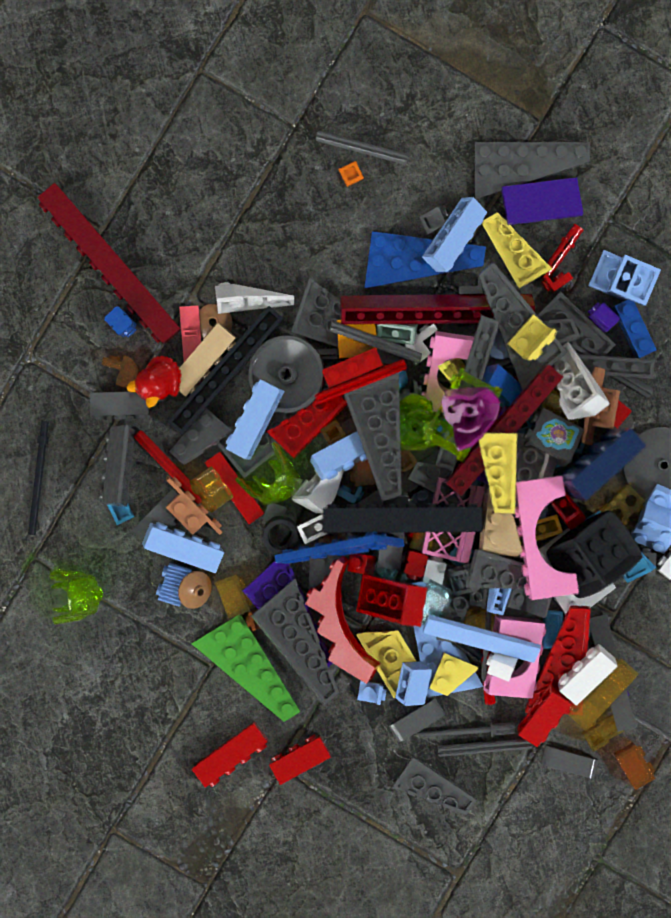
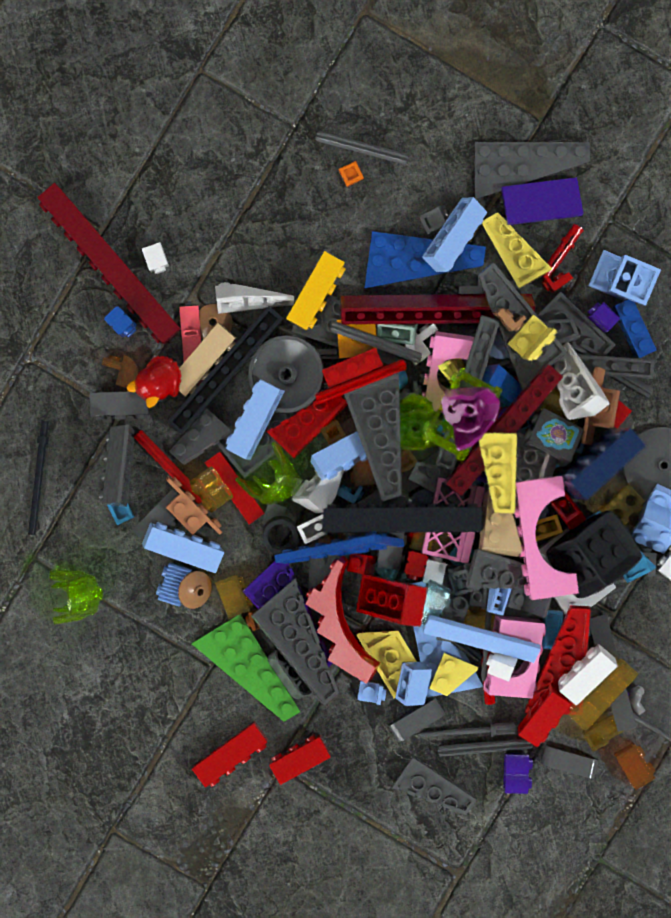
(155, 258): none -> white brick
(290, 683): none -> dark grey beam
(316, 290): none -> yellow brick
(506, 319): none -> medium nougat bracket
(516, 773): none -> dark purple brick
(635, 698): none -> light grey arm

